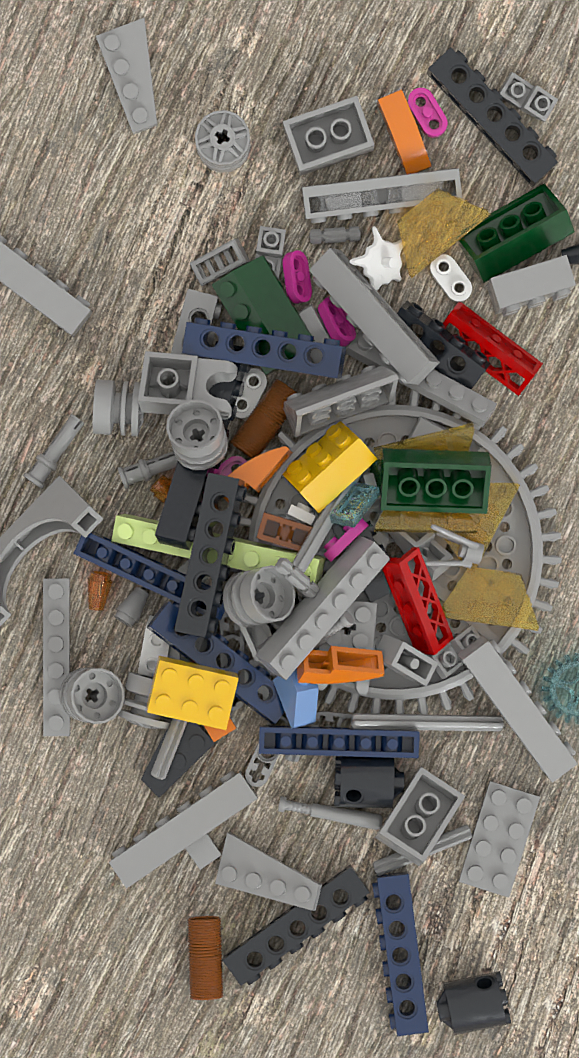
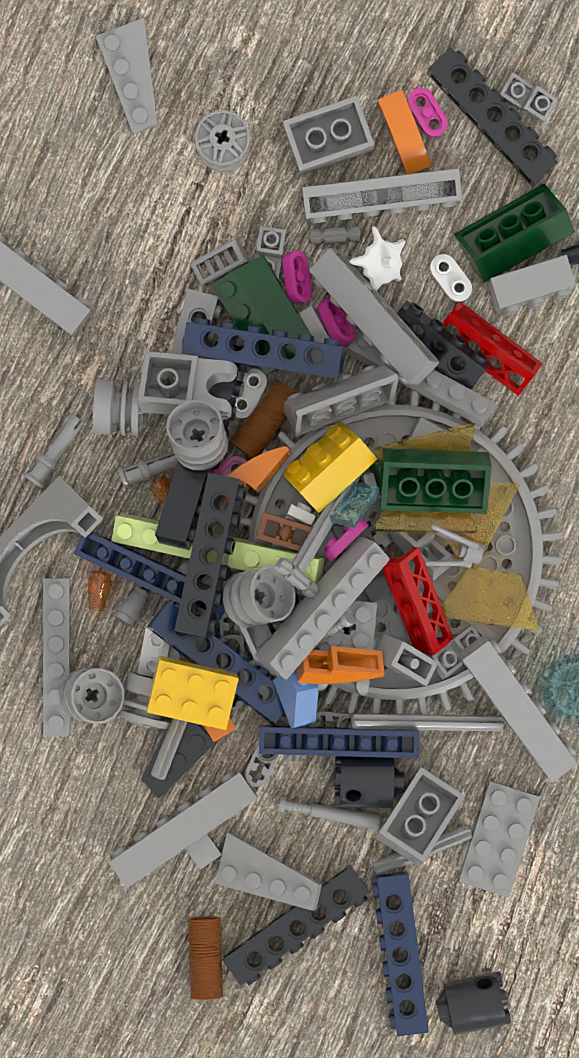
(435, 227): clear yellow wing -> none

